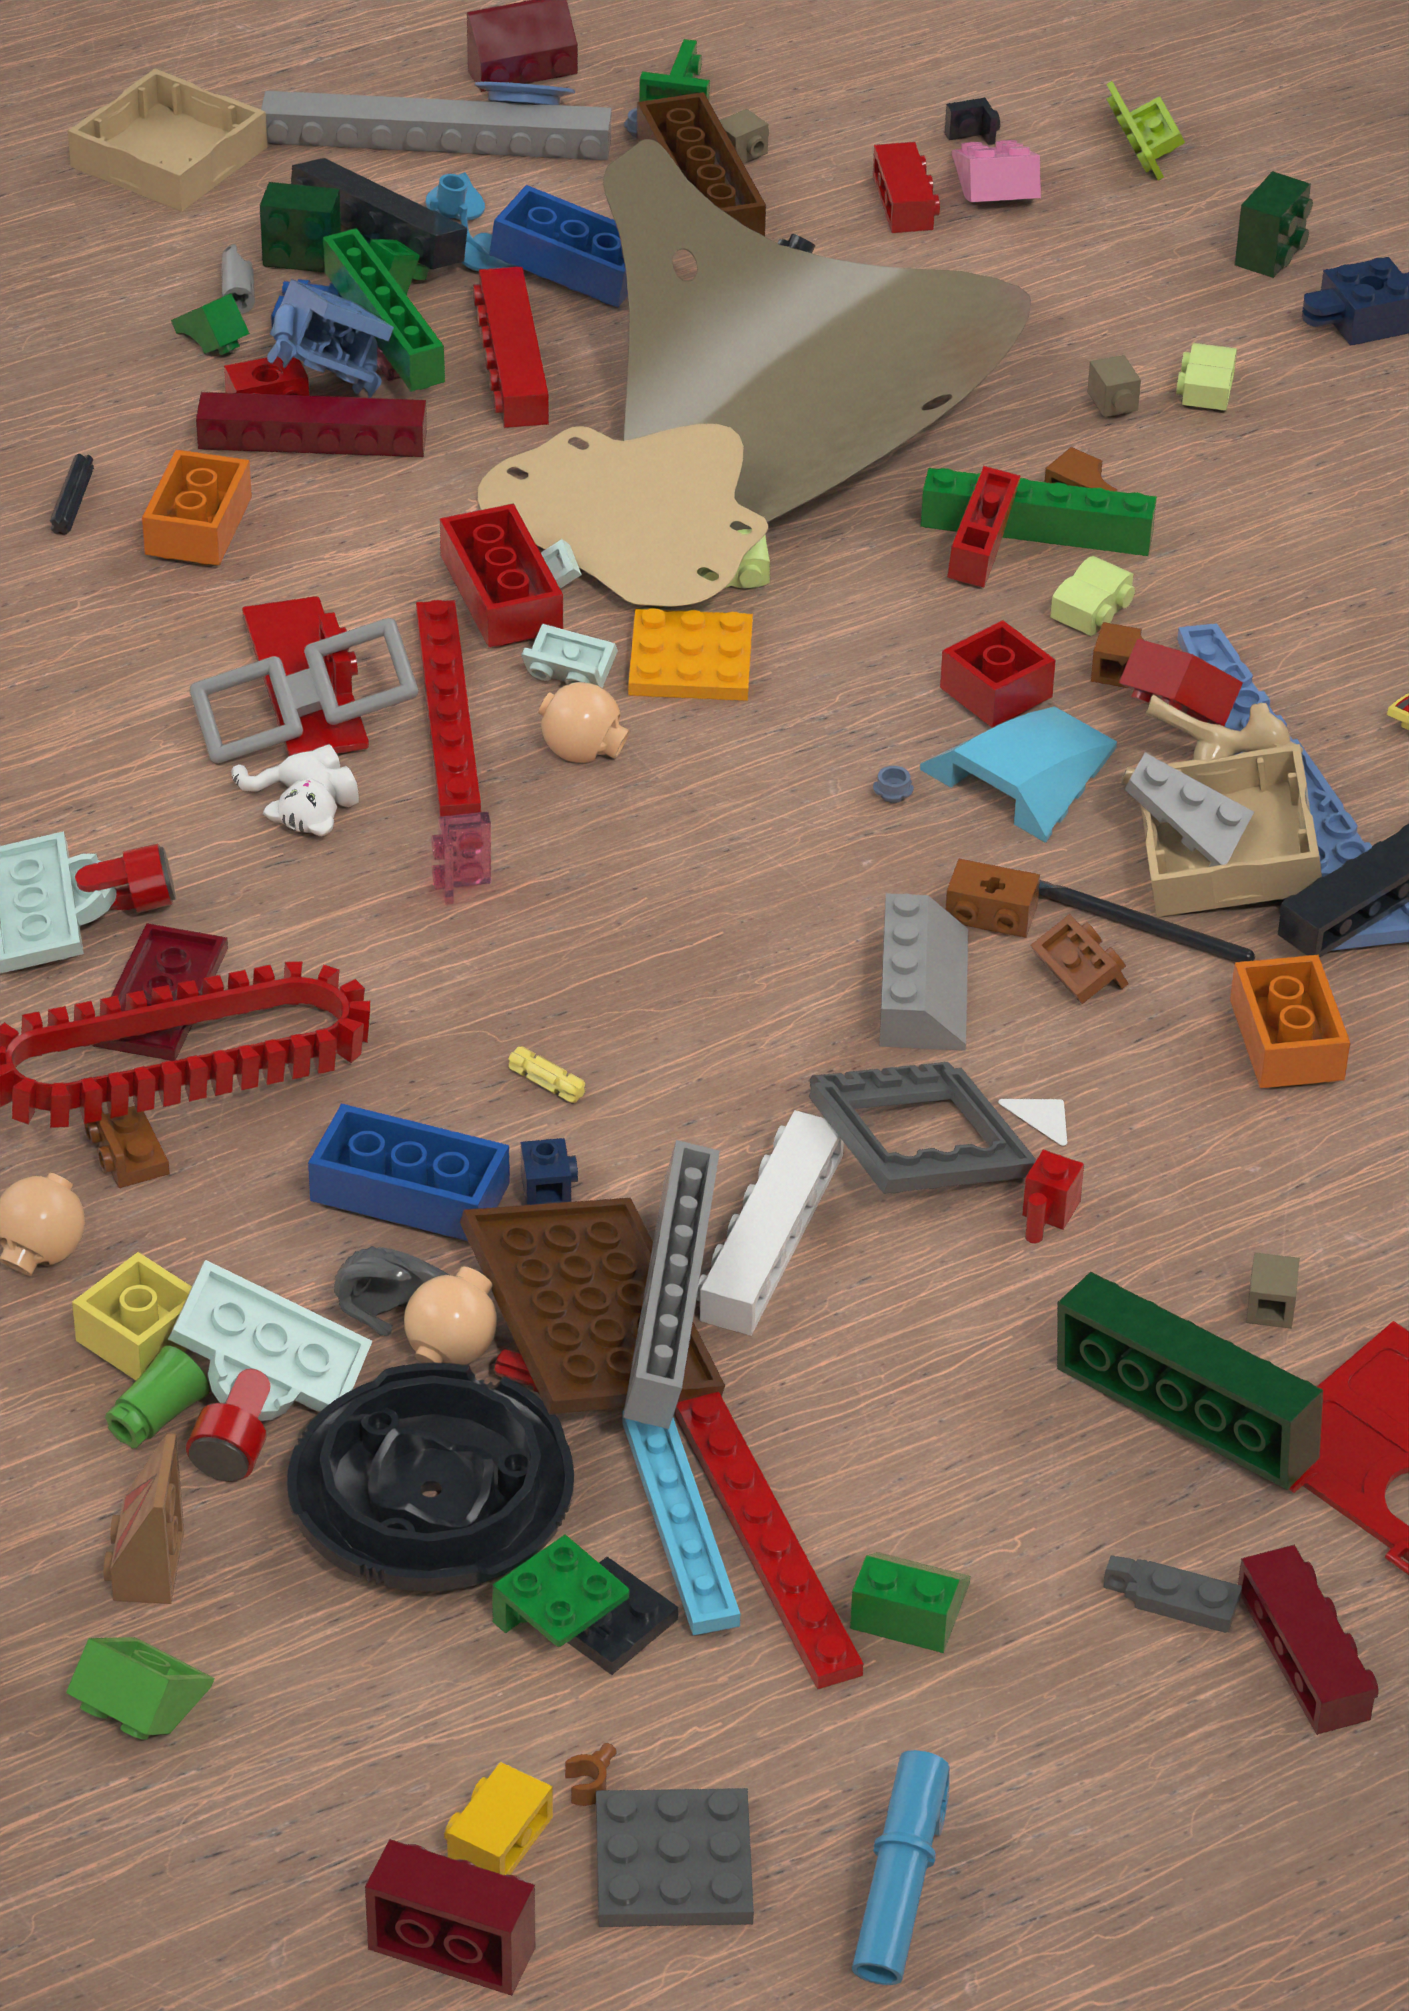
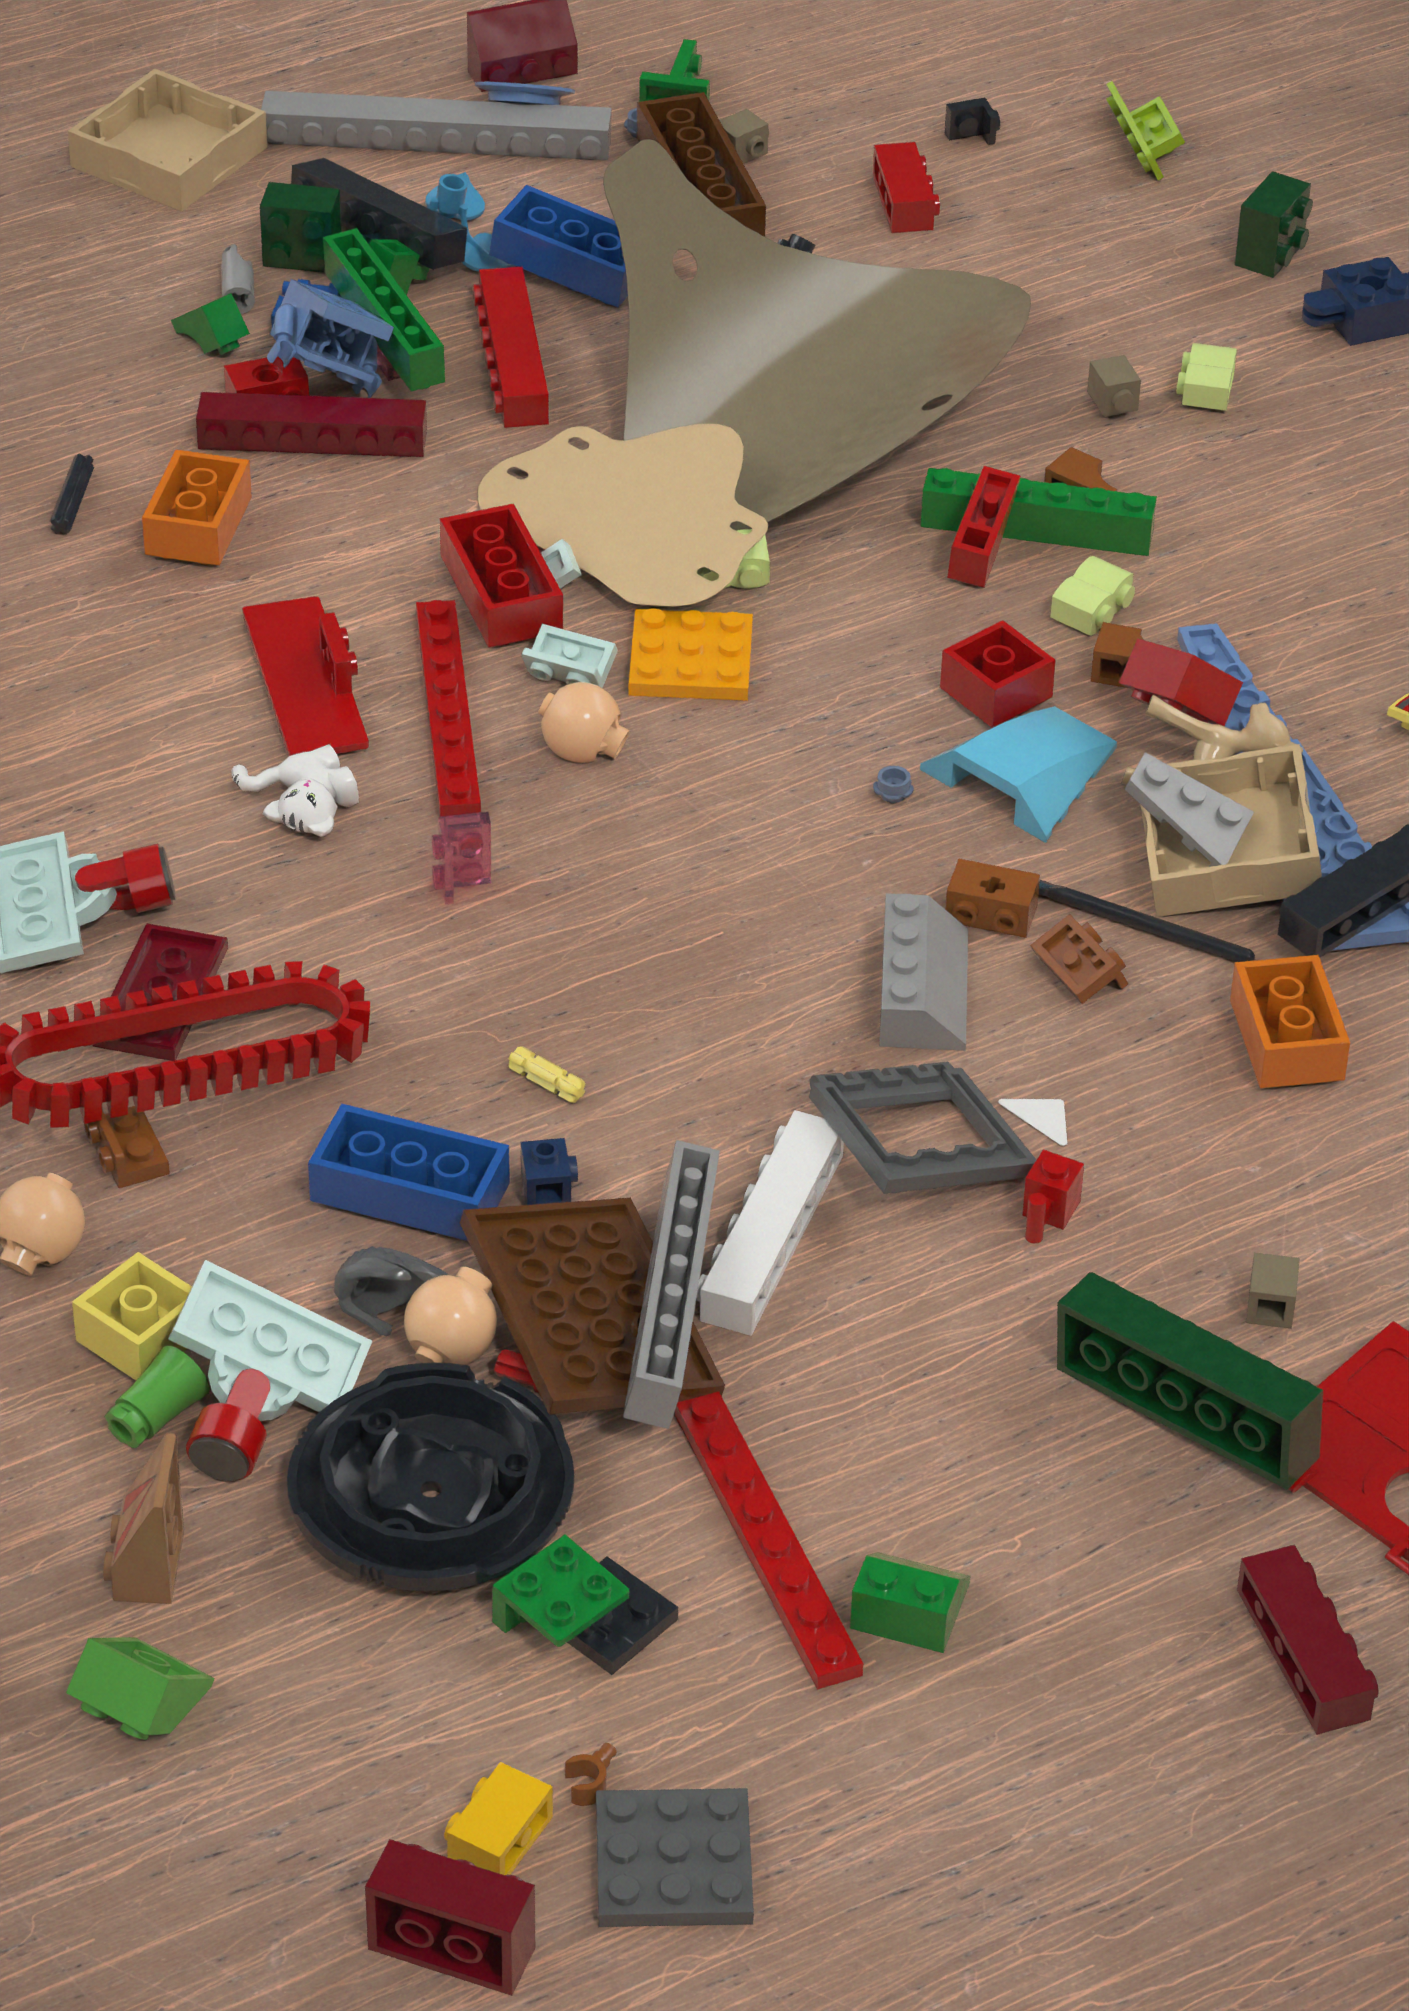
(303, 691): light grey bar -> none
(683, 1527): medium azure plate -> none
(904, 1854): dark azure piece -> none
(998, 172): bright pink slope -> none
(1174, 1592): dark grey hinge -> none

